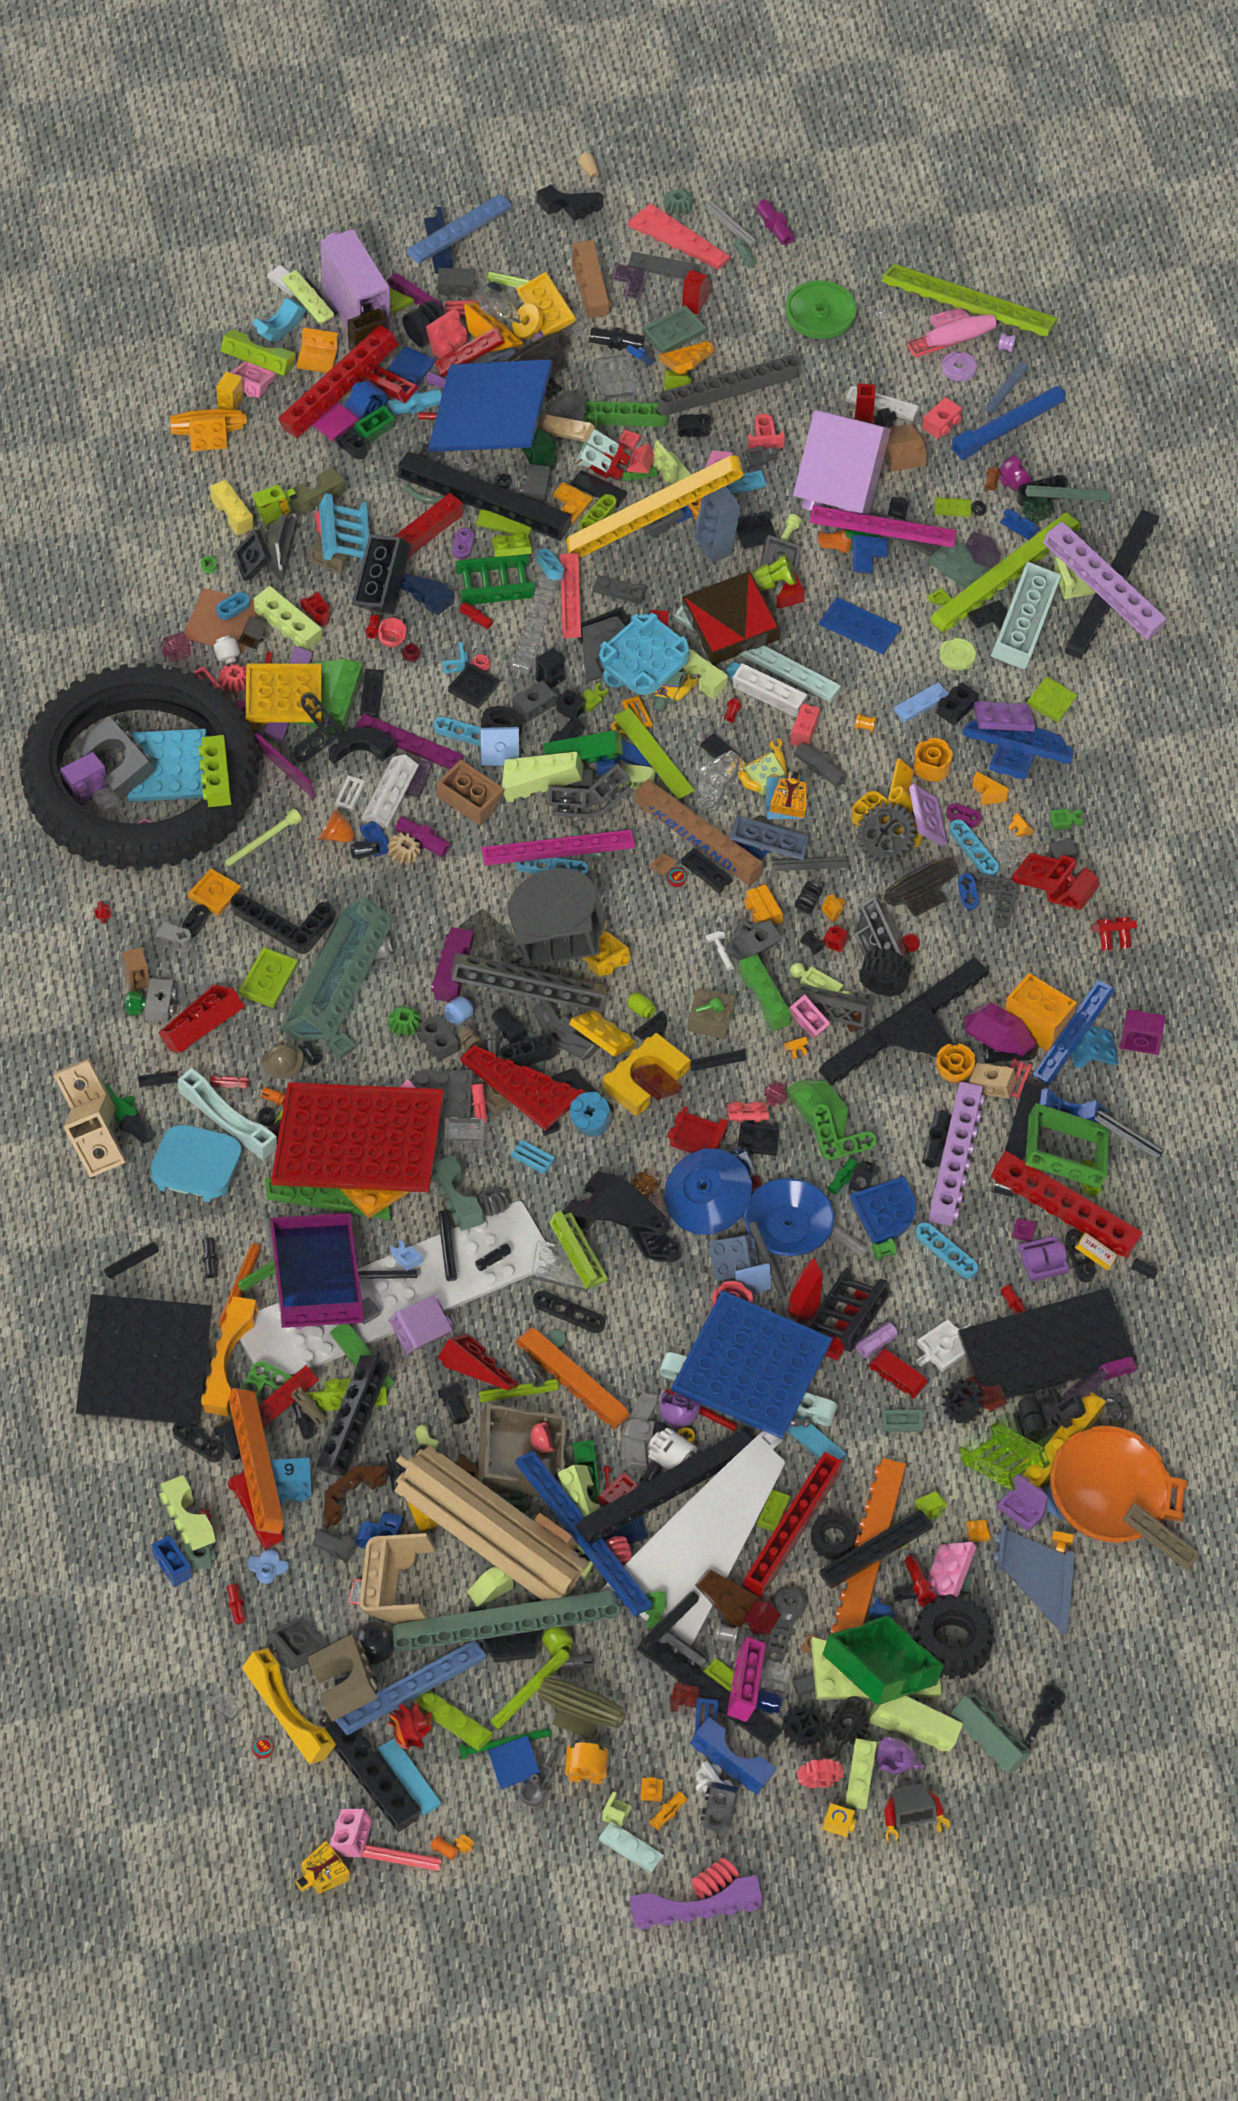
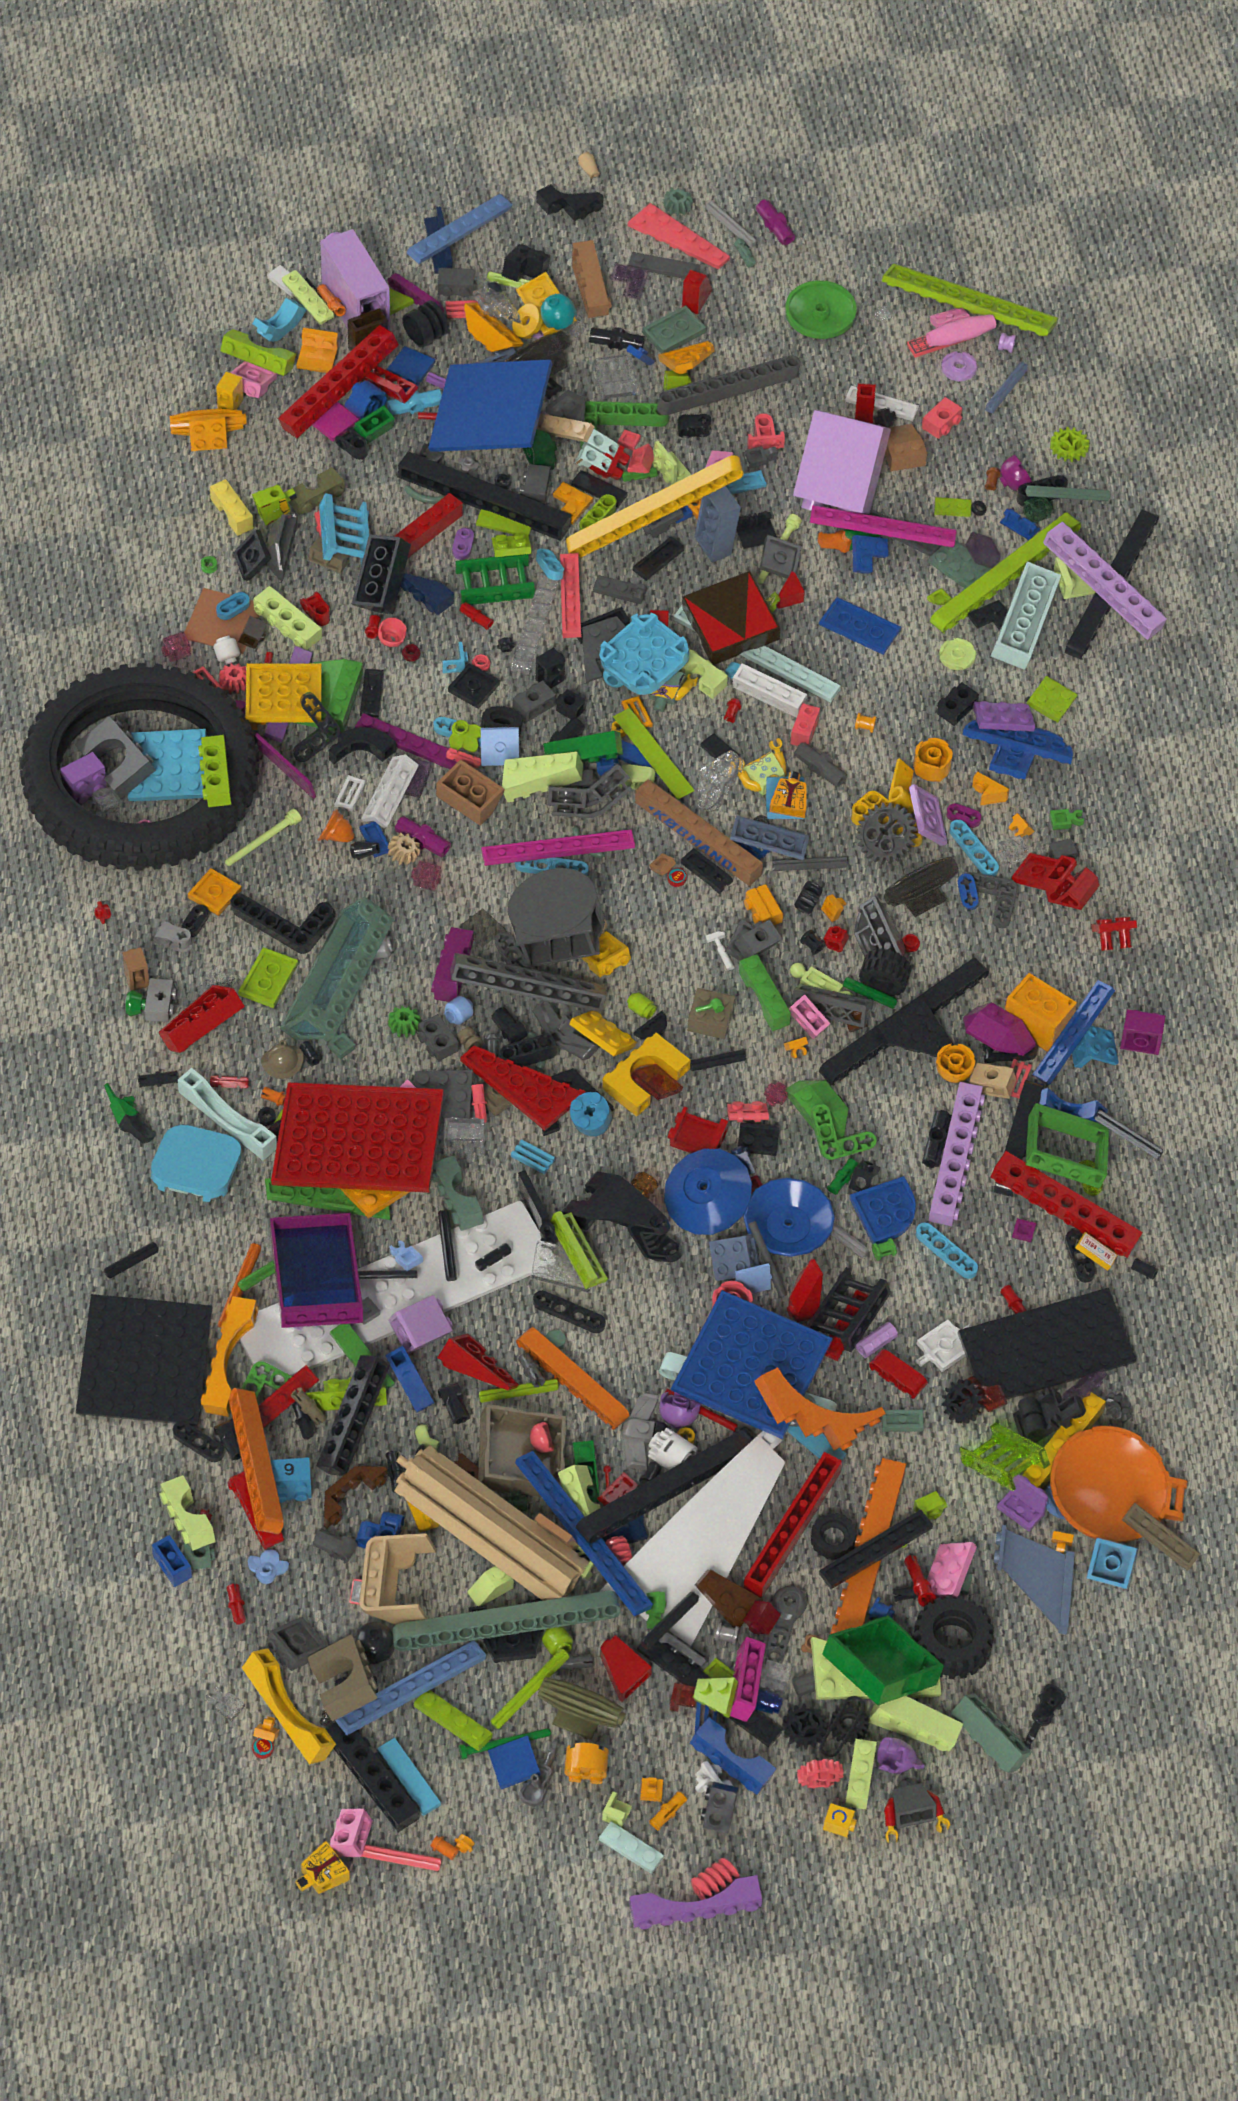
(89, 1117): tan bracket -> none
(209, 1257): black pin -> none
(267, 1730): none -> light orange tile
(333, 302): none -> orange pin
(409, 1379): none -> blue slope
(410, 1726): red hair -> none
(426, 875): none -> clear pink brick
(446, 334): coral plate -> none
(466, 739): none -> lime plate
(467, 758): none -> coral axle
(470, 351): red tile -> none
(493, 1201): dark grey gear -> none
(505, 644): none -> black plate
(526, 262): none -> black brick
(536, 1208): none -> black tile
(558, 311): none -> teal cylinder
(593, 698): lime plate -> none
(623, 1667): none -> red slope
(658, 558): none -> black plate
(716, 1694): none -> lime wing
(767, 579): lime piece -> none
(772, 601): none -> lime tile
(773, 1510): lime plate -> none
(789, 1405): none -> orange arch
(870, 992): none -> green axle
(898, 508): black tile -> none
(920, 702): light blue plate -> none
(971, 441): blue brick -> none
(978, 1531): light orange tile -> none
(1044, 1258): medium lavender plate -> none
(1069, 444): none -> lime gear
(1112, 1563): none -> dark azure brick
(1119, 1367): magenta beam -> none

